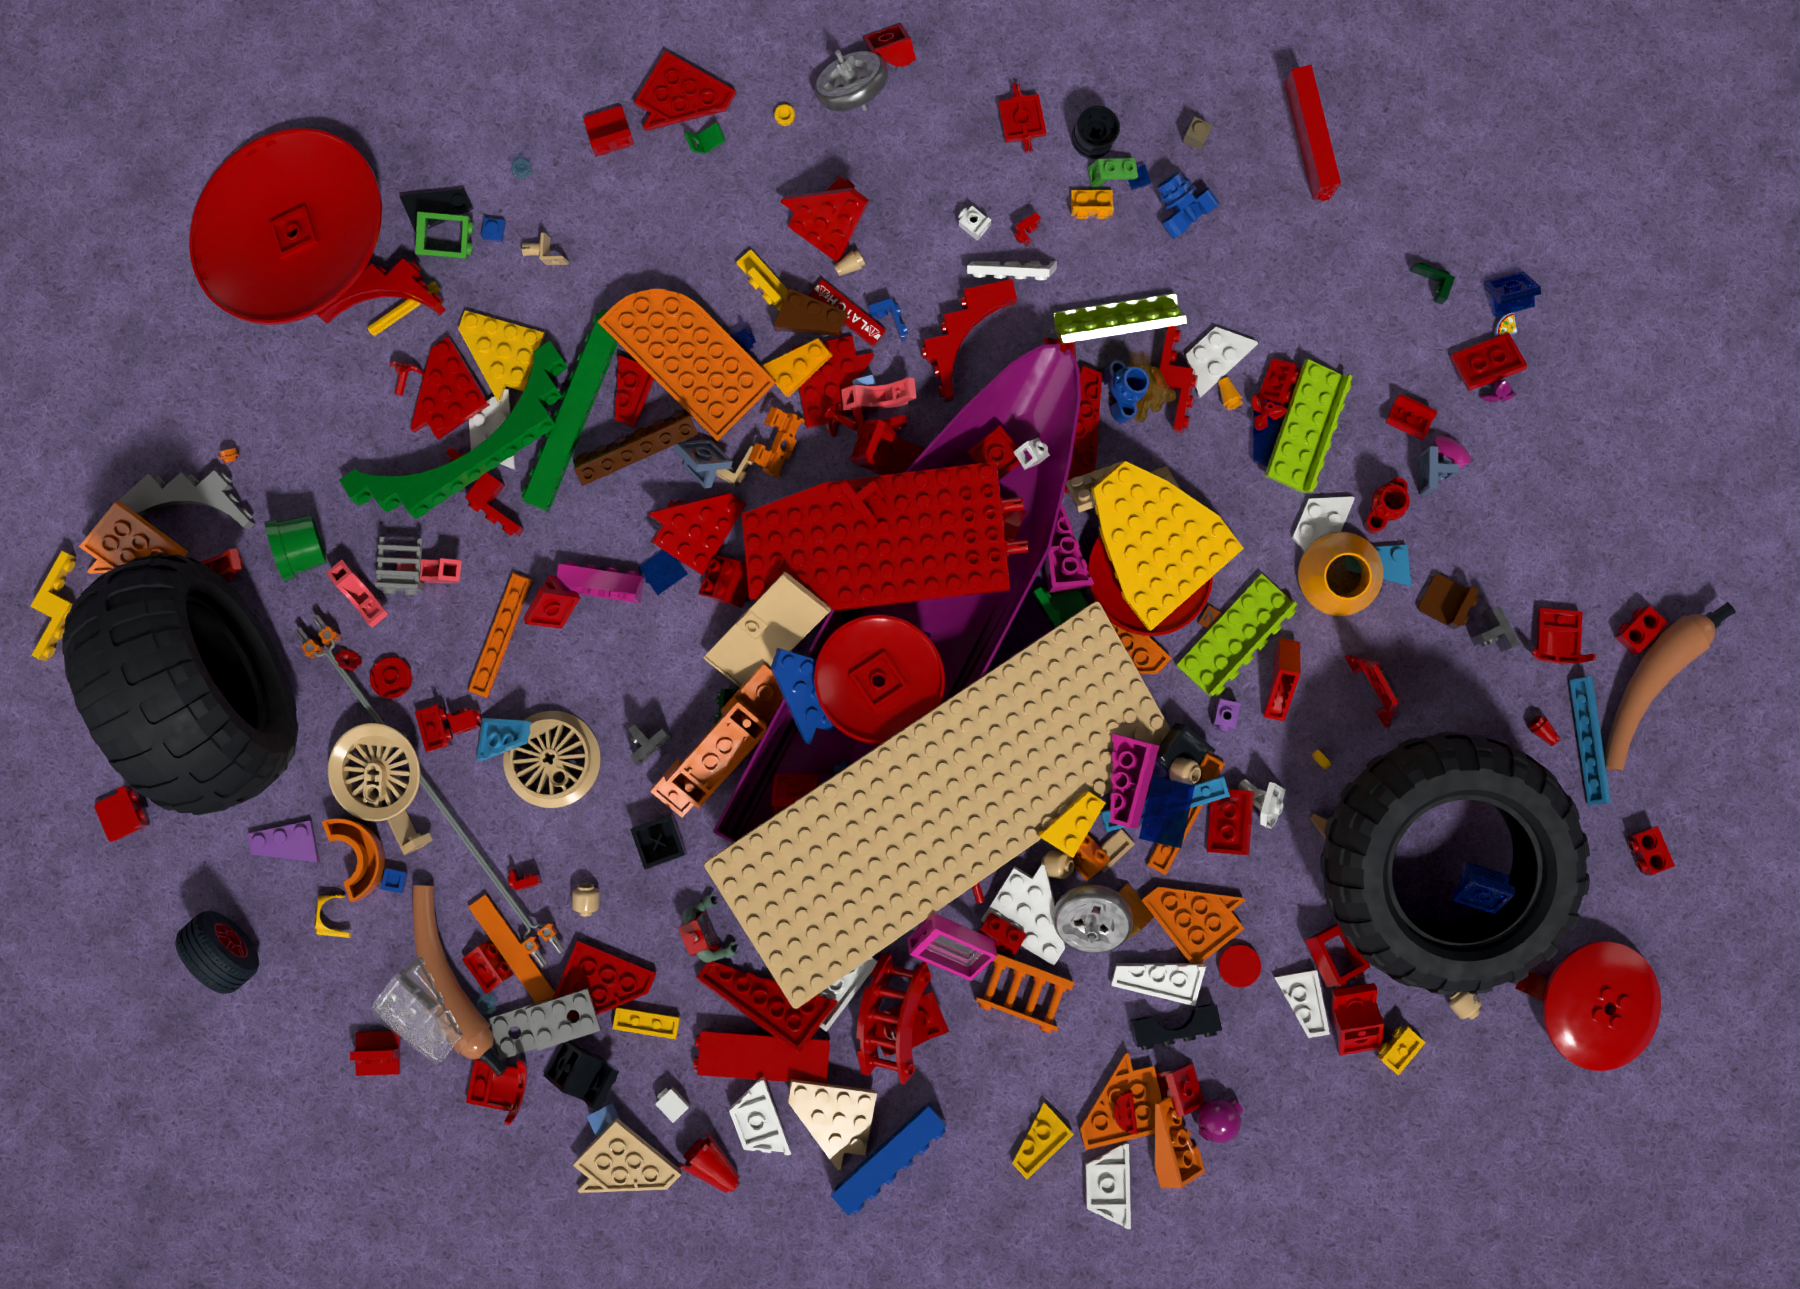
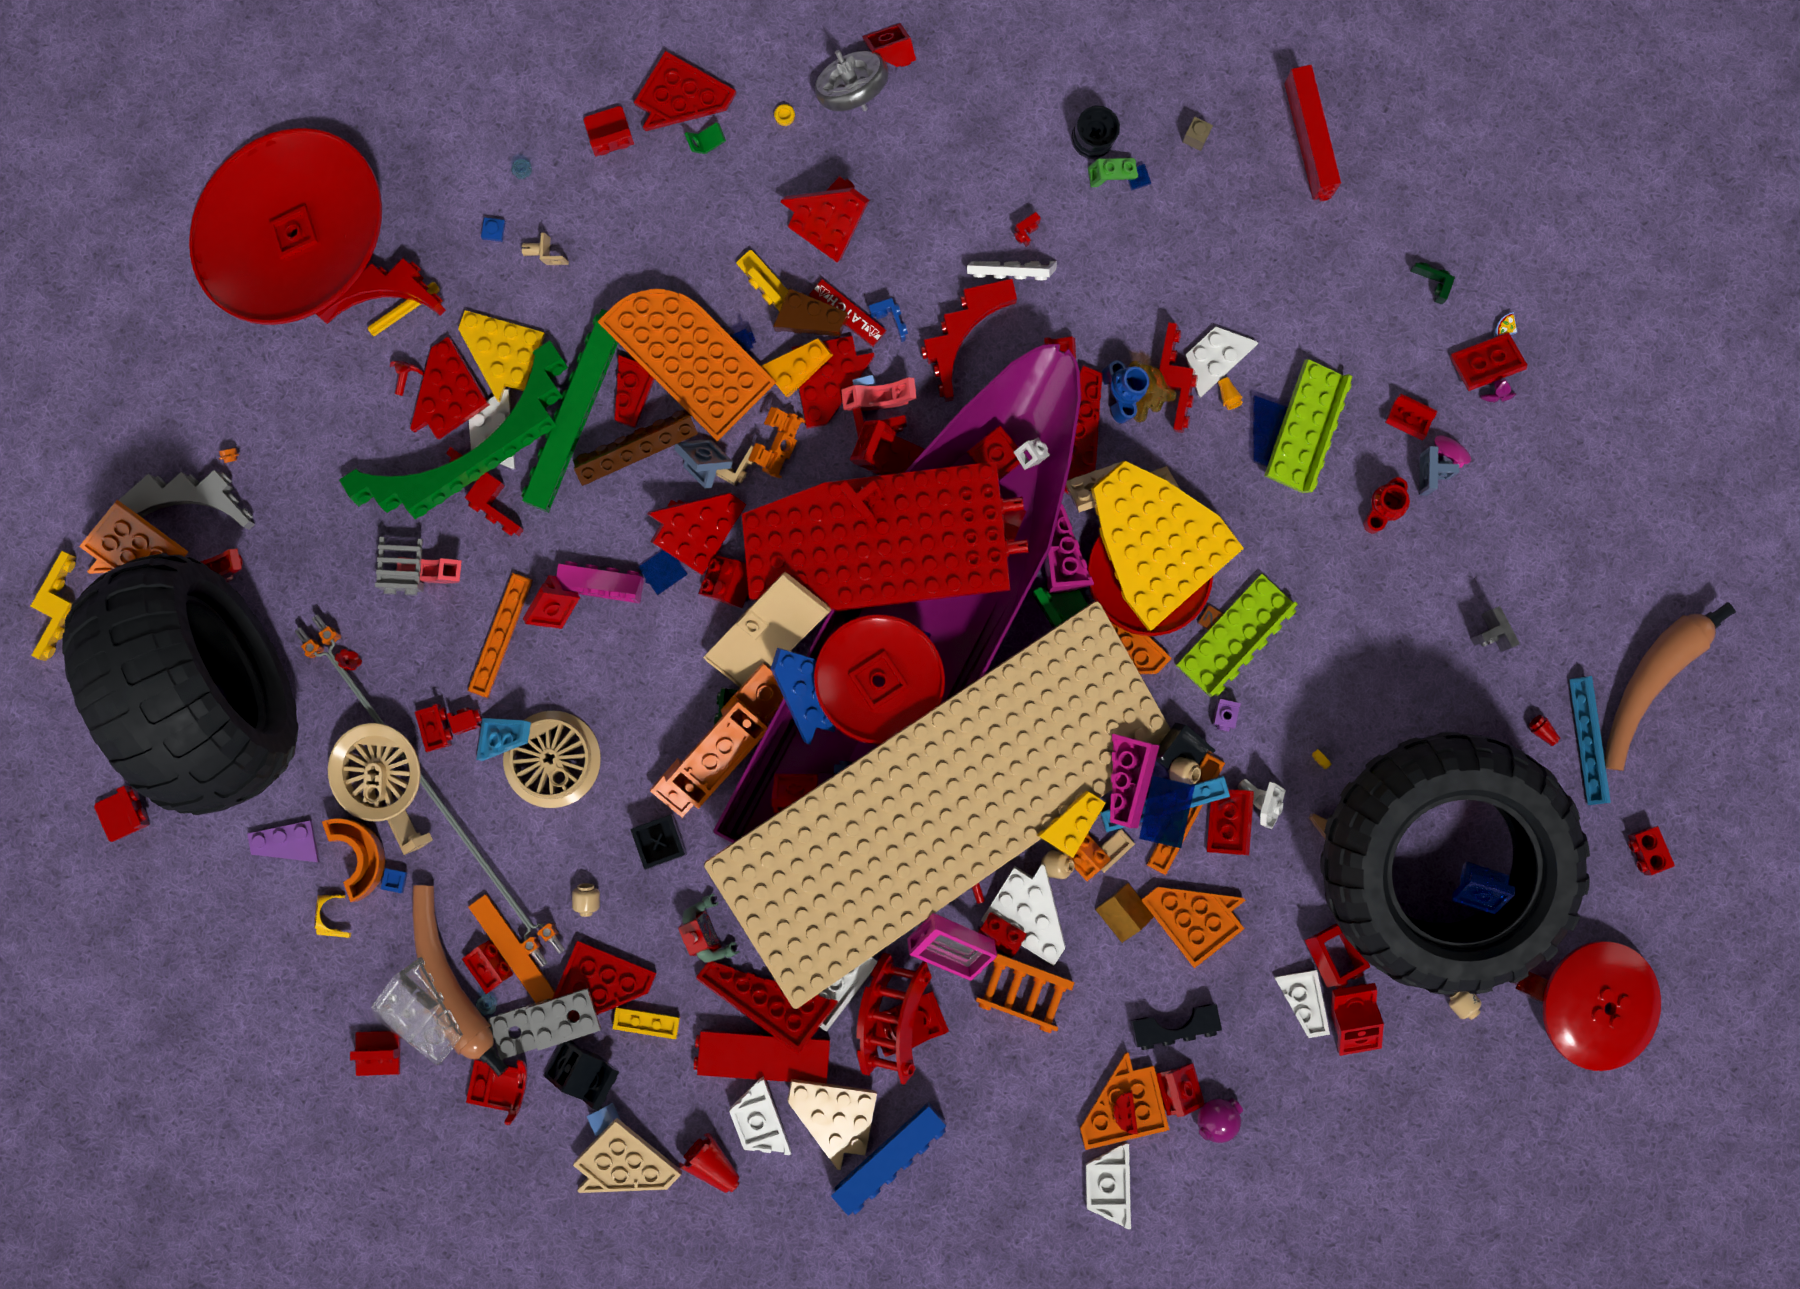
(217, 952): black wheel -> none
(295, 545): green piece -> none
(357, 592): coral arch -> none
(397, 677): red tile -> none
(421, 235): bright green window -> none
(441, 202): black wing -> none
(528, 880): red bracket -> none
(647, 745): flat silver bracket -> none
(672, 1104): white brick -> none
(838, 415): red plant -> none
(850, 263): tan cone -> none
(977, 228): white brick -> none
(1022, 118): red plate -> none
(1042, 1142): yellow wing -> none
(1092, 203): light orange bracket -> none
(1095, 907): flat silver wheel -> none
(1118, 318): lime bracket -> none
(1162, 980): white wing -> none
(1175, 1155): orange wedge -> none
(1187, 208): blue beam -> none
(1239, 966): red tile -> none
(1269, 409): red plant -> none
(1279, 382): red bracket -> none
(1284, 679): red arch -> none
(1314, 567): light orange cone -> none
(1321, 518): white wing -> none
(1380, 683): red wedge -> none
(1394, 562): dark azure wing -> none
(1400, 1049): yellow bracket -> none
(1448, 601): reddish brown bracket -> none
(1512, 293): clear blue bracket -> none
(1560, 637): red piece -> none
(1643, 633): red brick -> none

